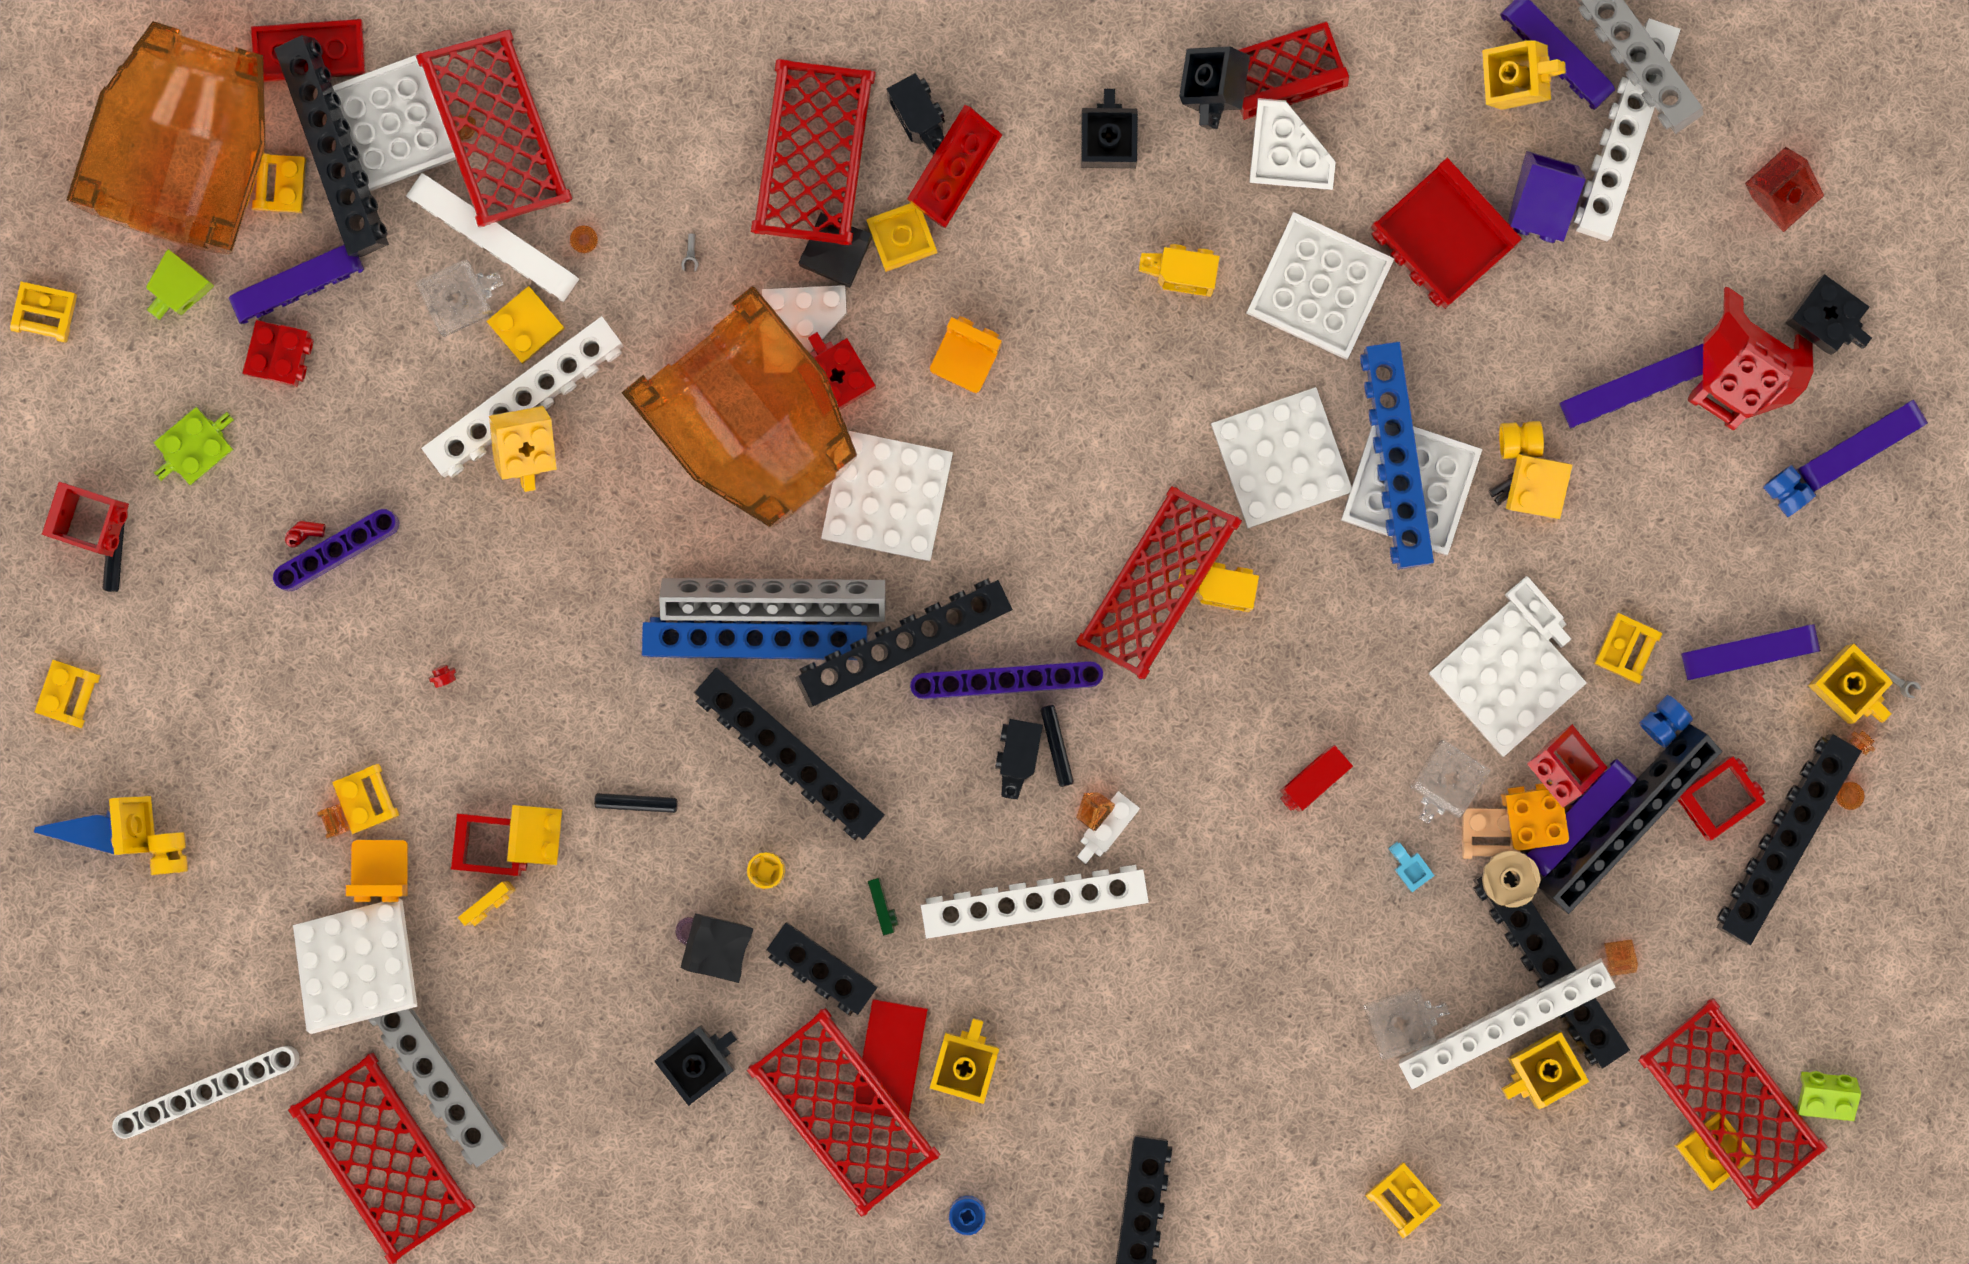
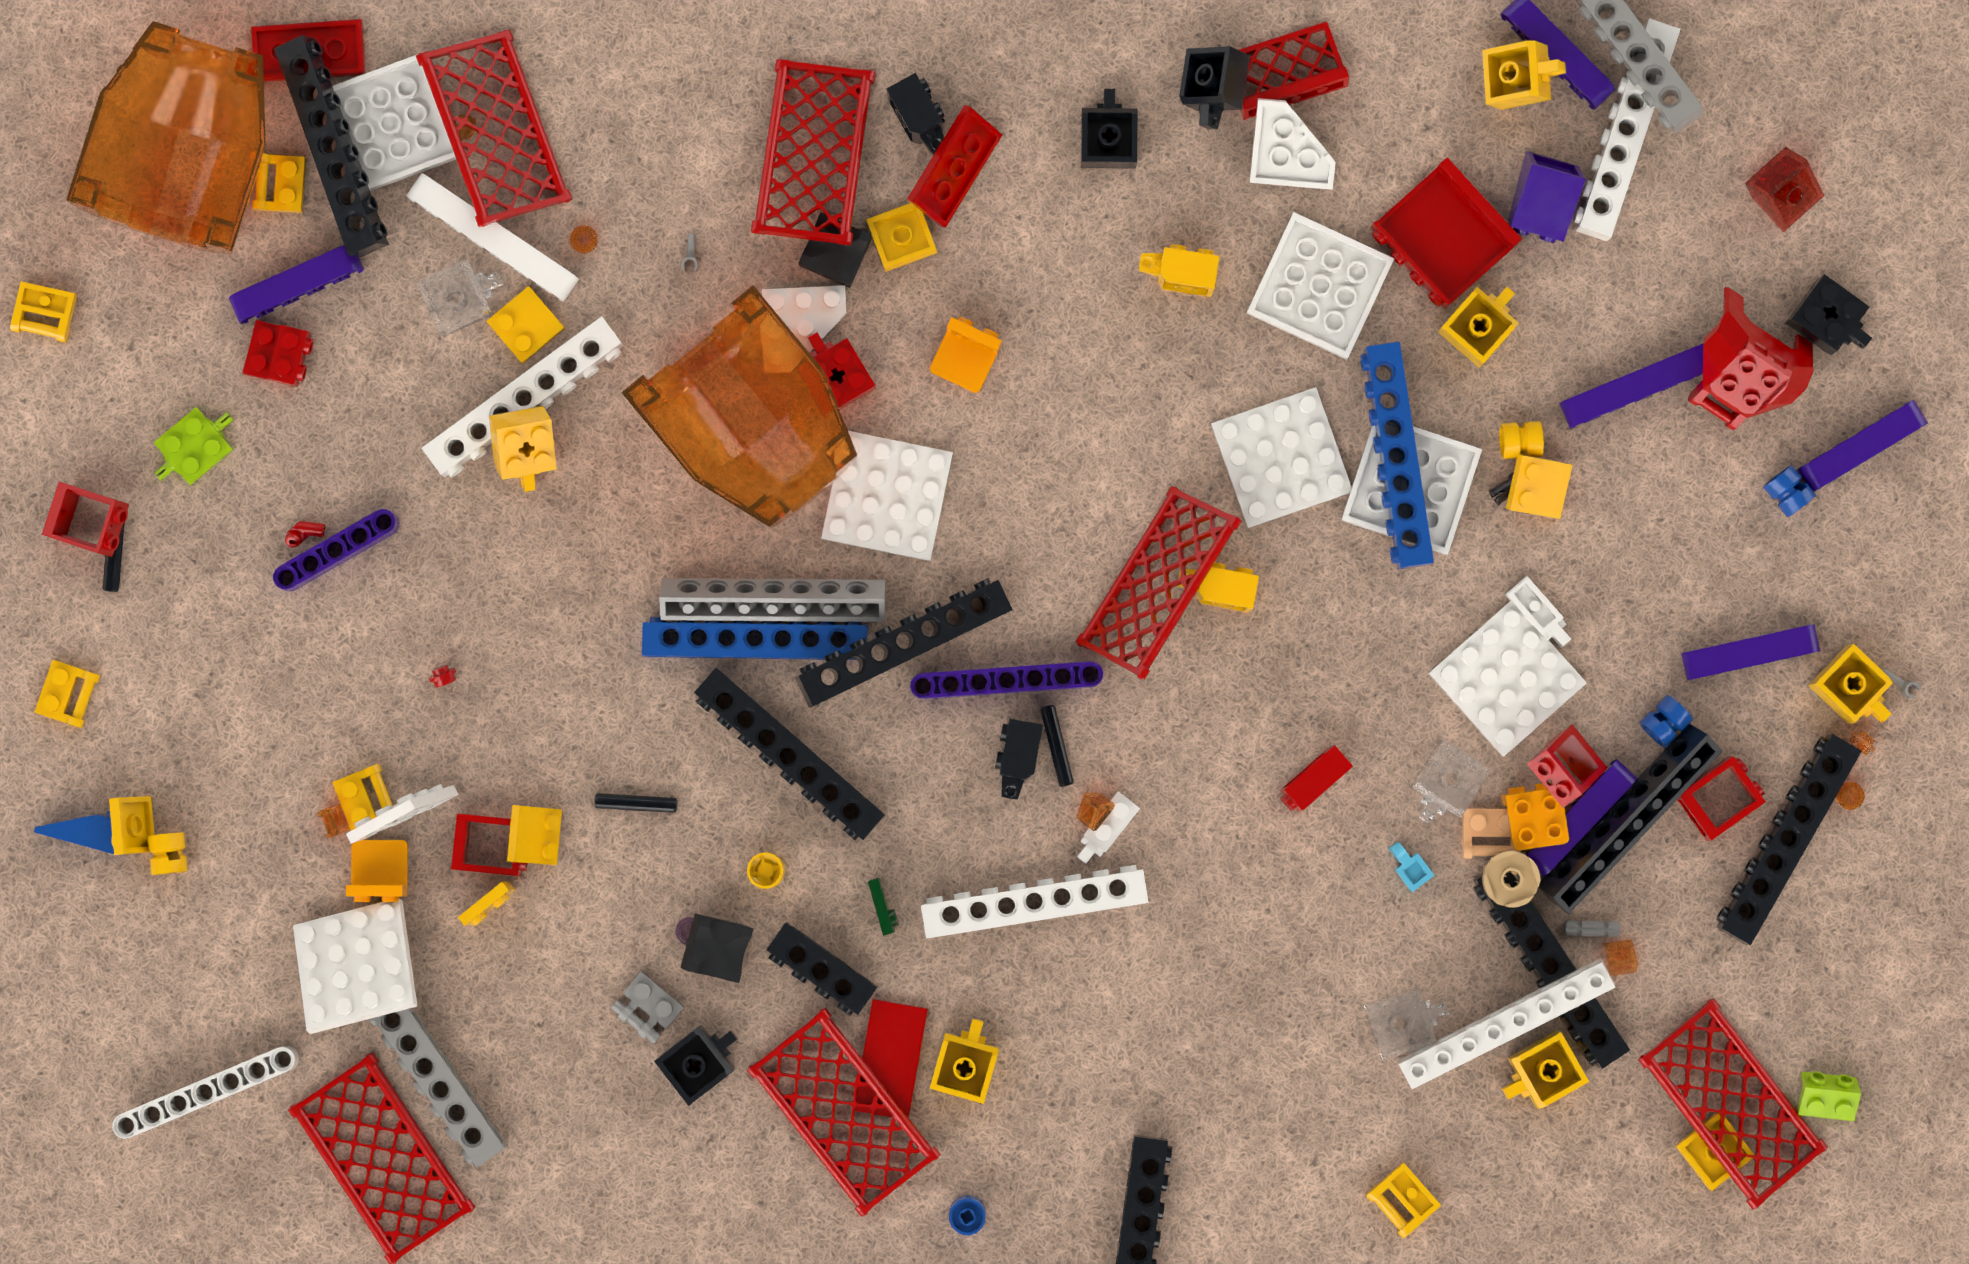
(175, 286): lime torso -> none
(404, 809): none -> white plate
(651, 999): none -> light grey plate
(1496, 323): none -> yellow hinge
(1592, 928): none -> light grey axle
(1619, 645): yellow plate -> none

